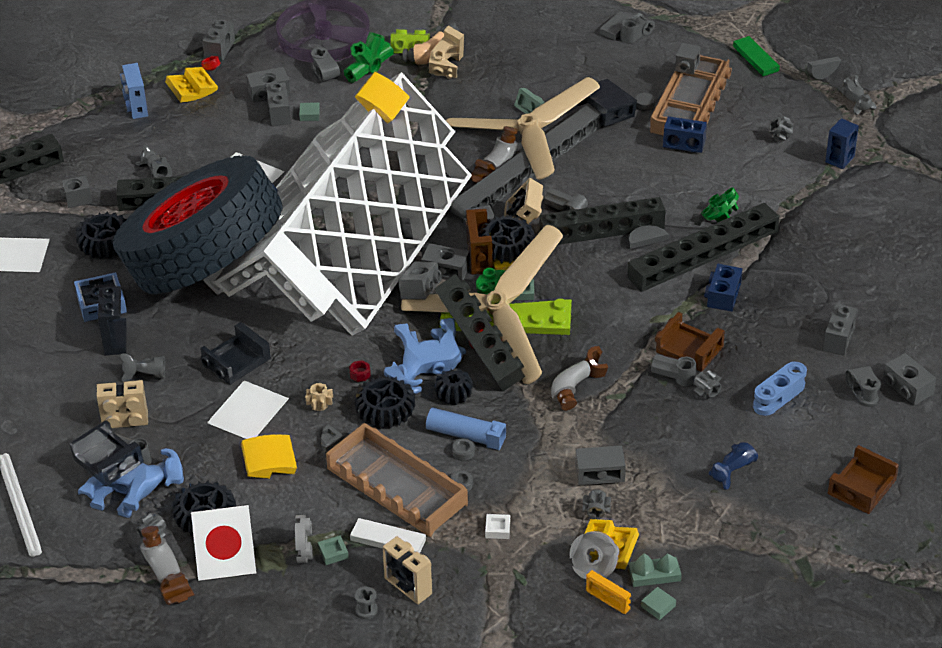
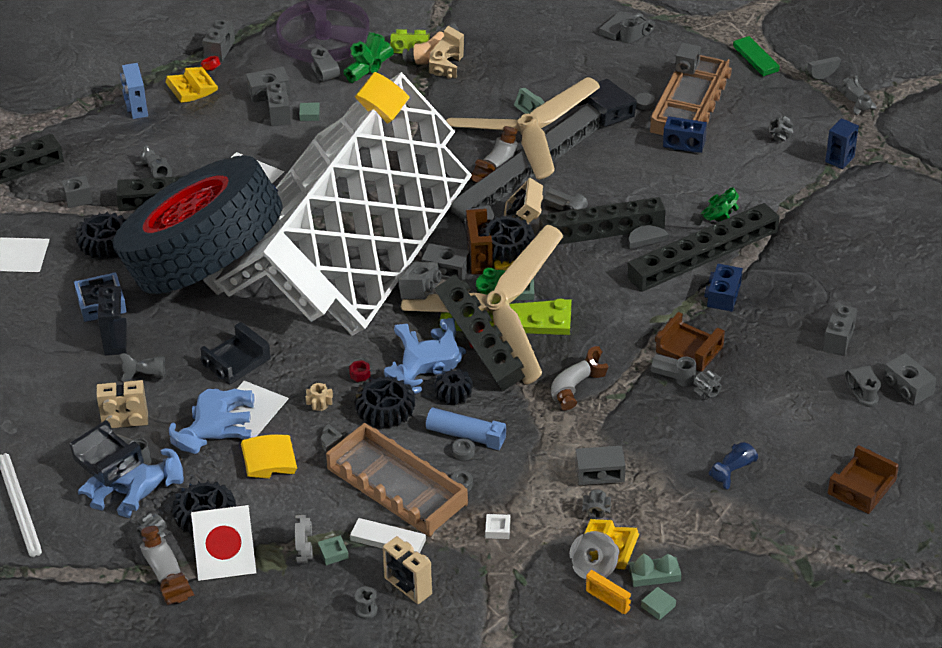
(214, 419): none -> medium blue animal
(779, 388): medium blue piece -> none

